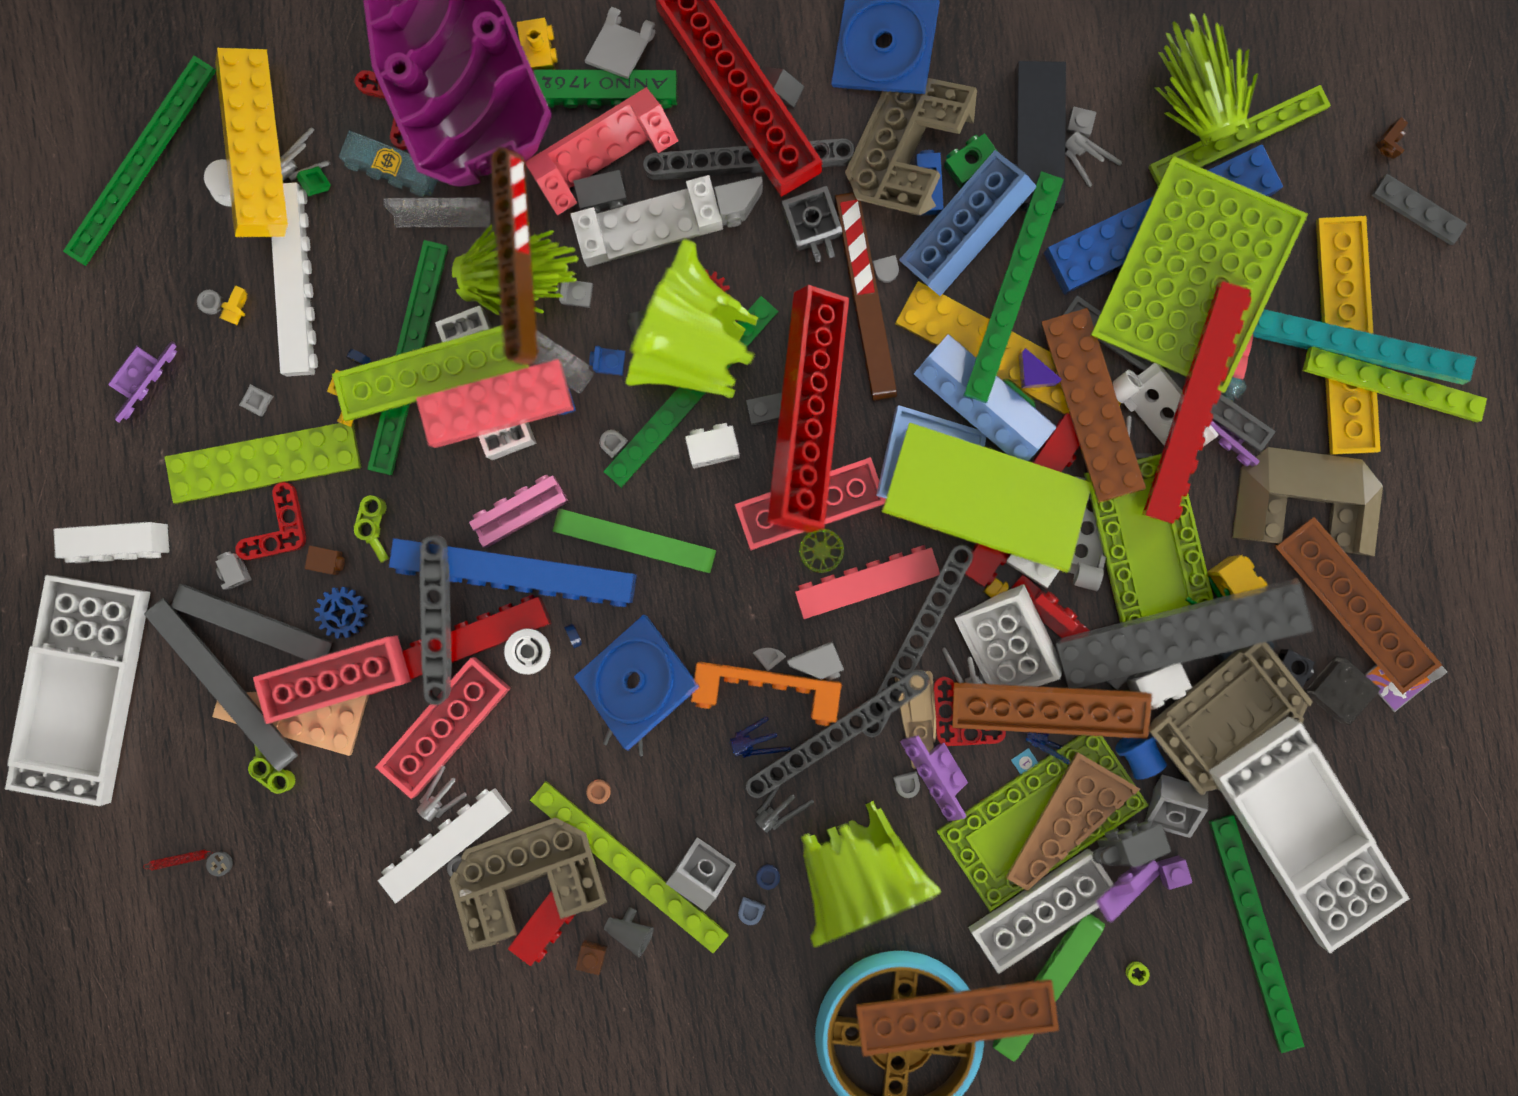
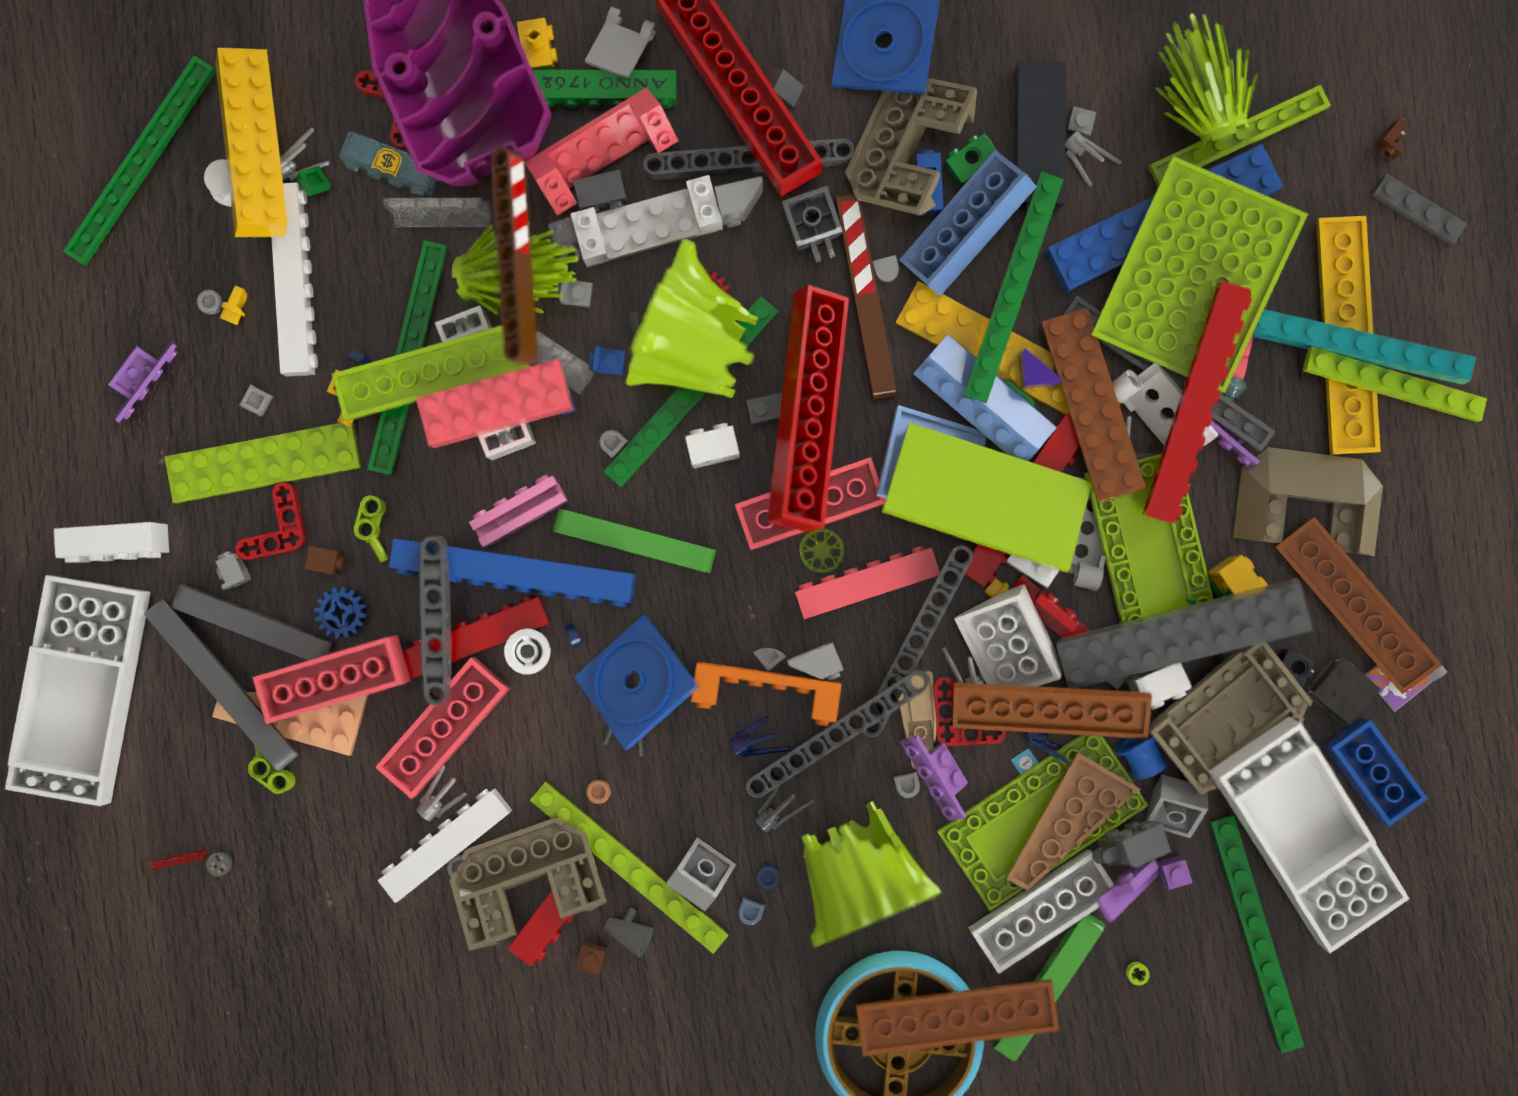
(565, 235): none -> clear plate
(1375, 772): none -> blue brick

